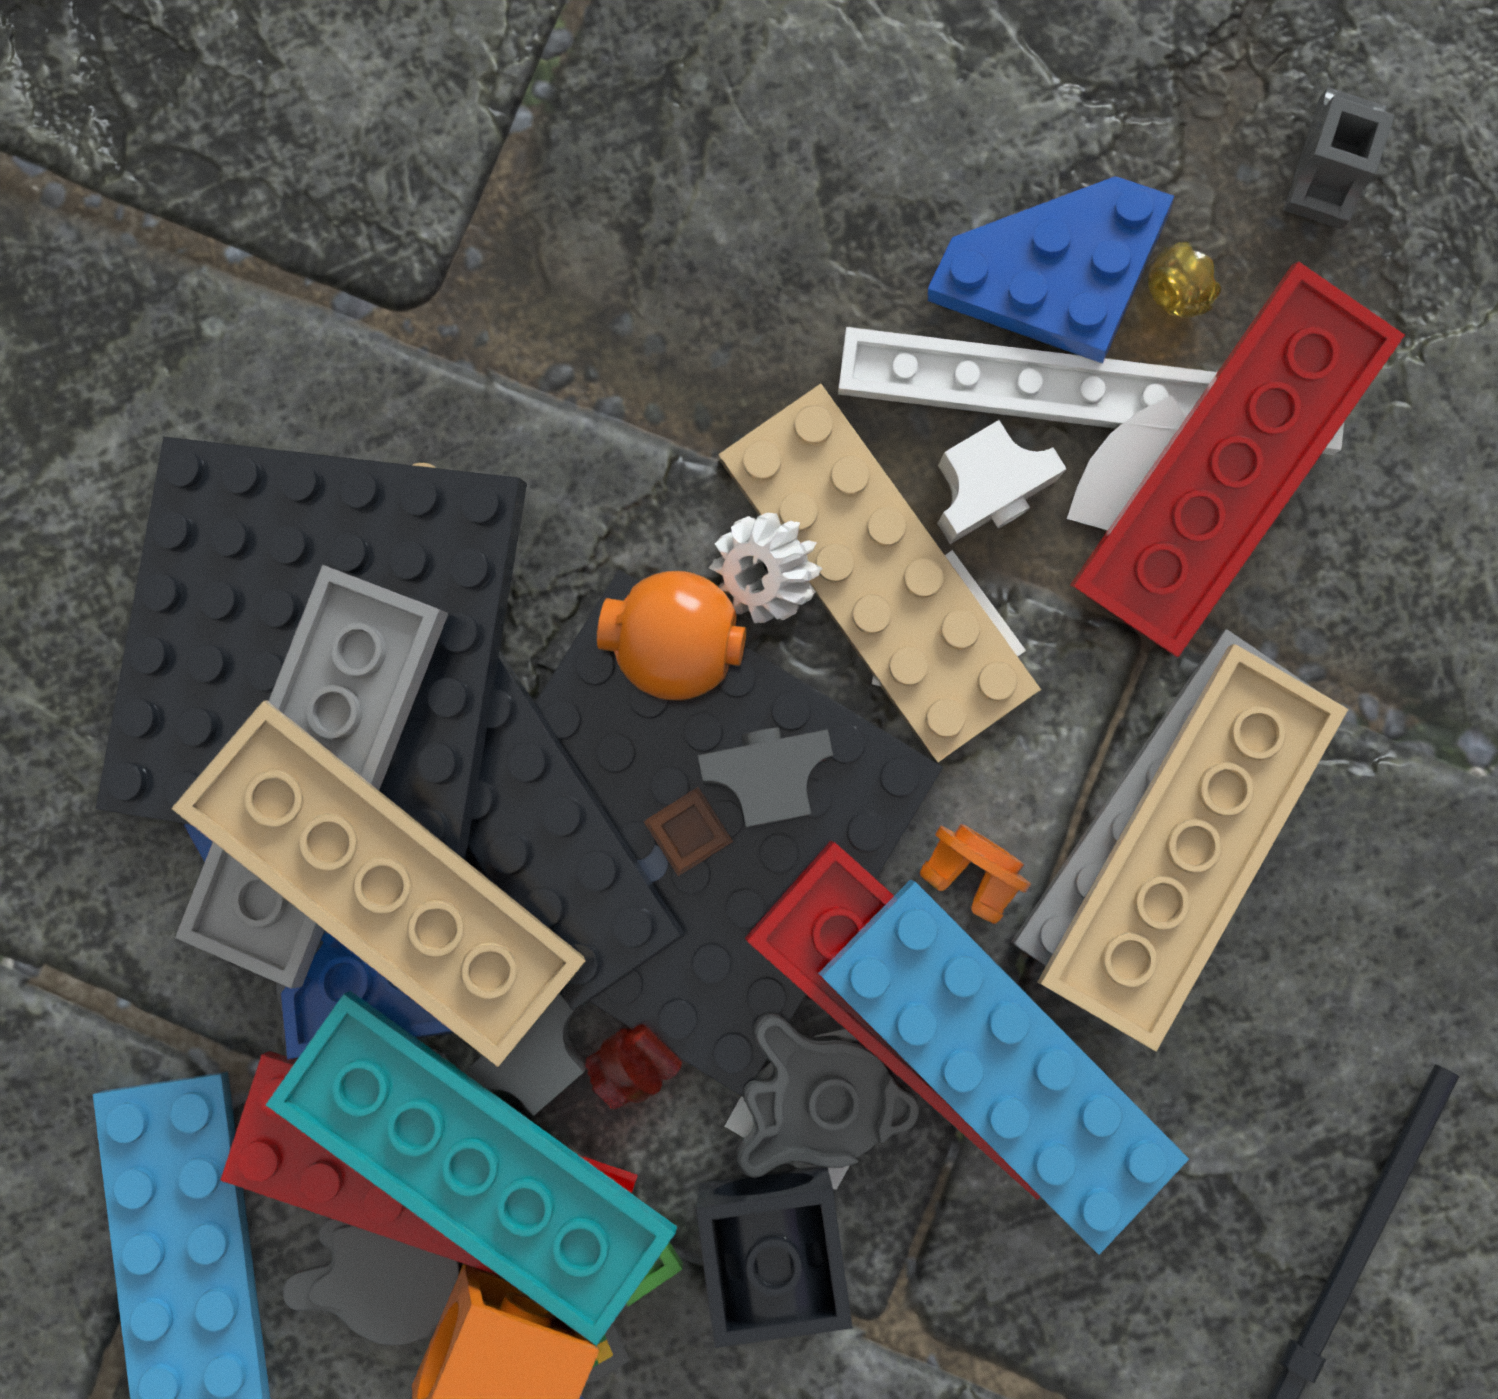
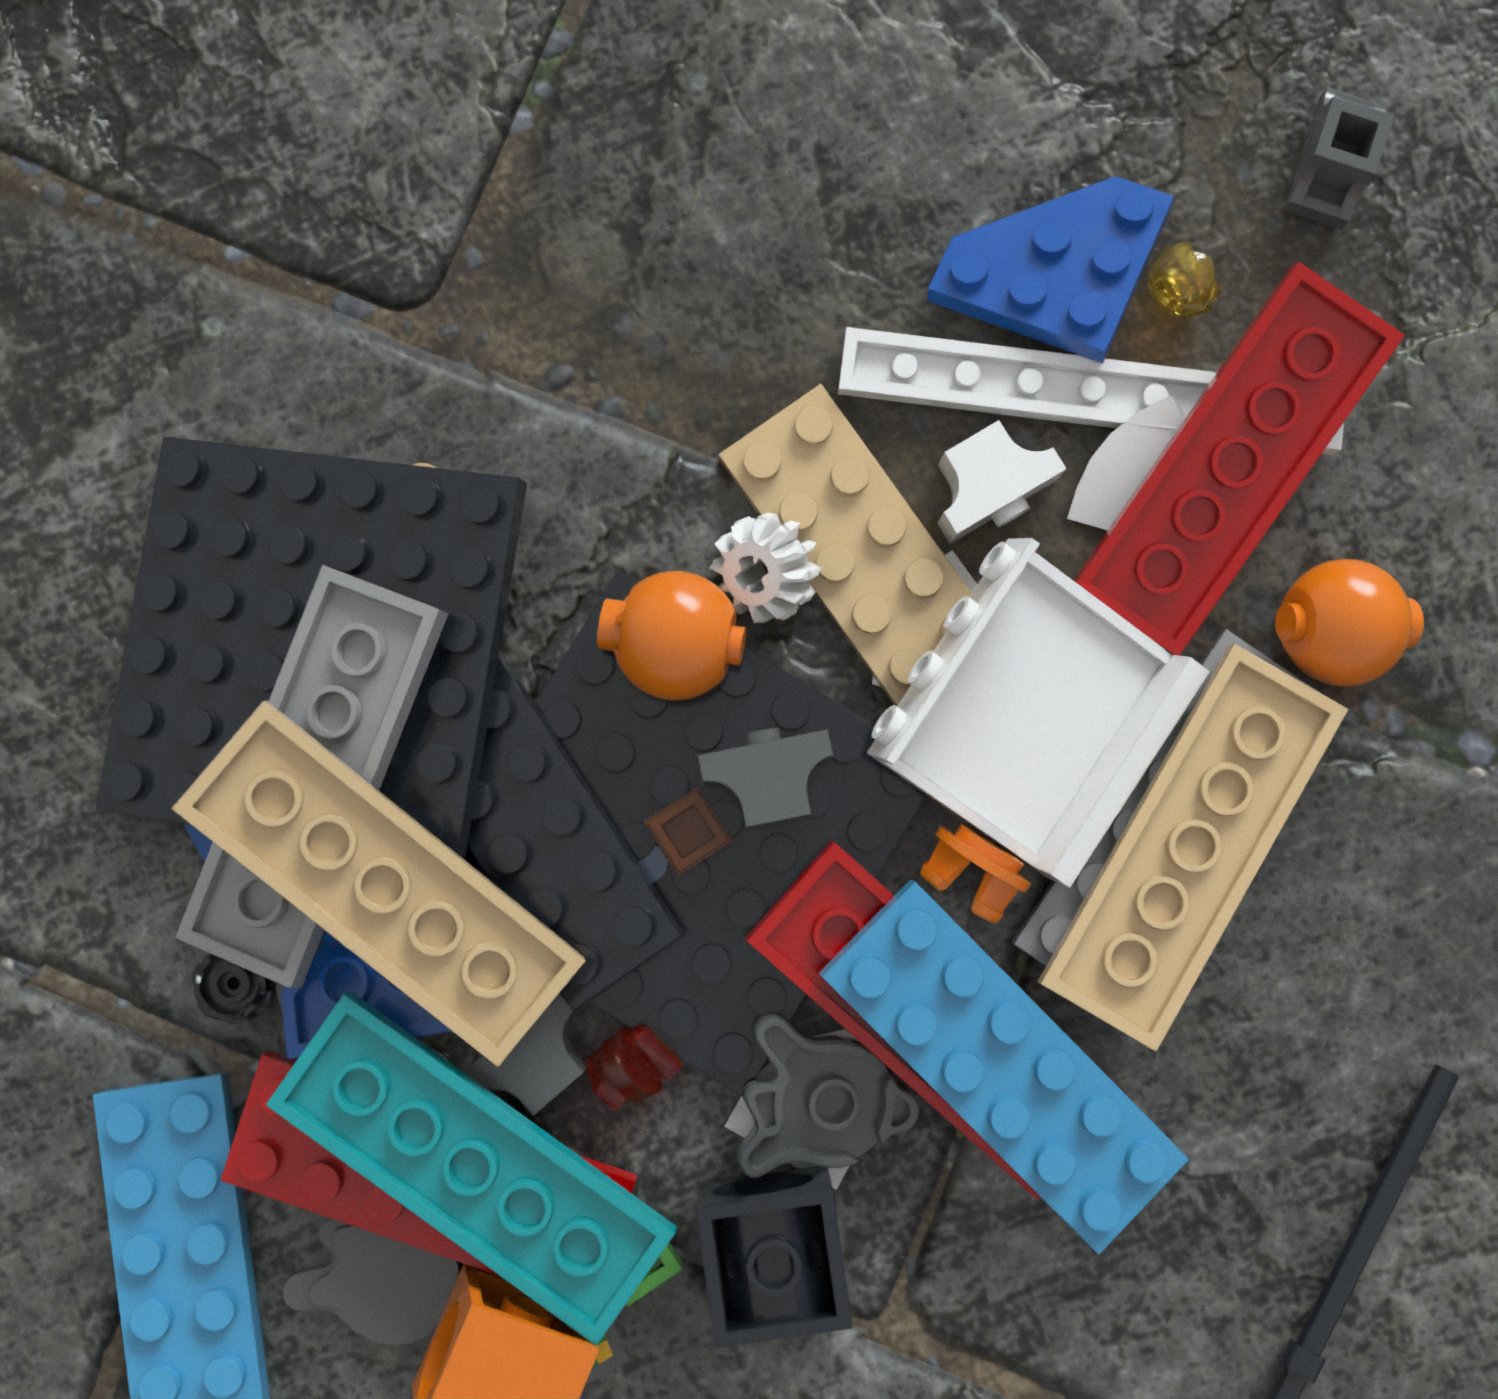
(222, 1002): none -> black plate
(1035, 712): none -> white panel
(1347, 622): none -> orange brick

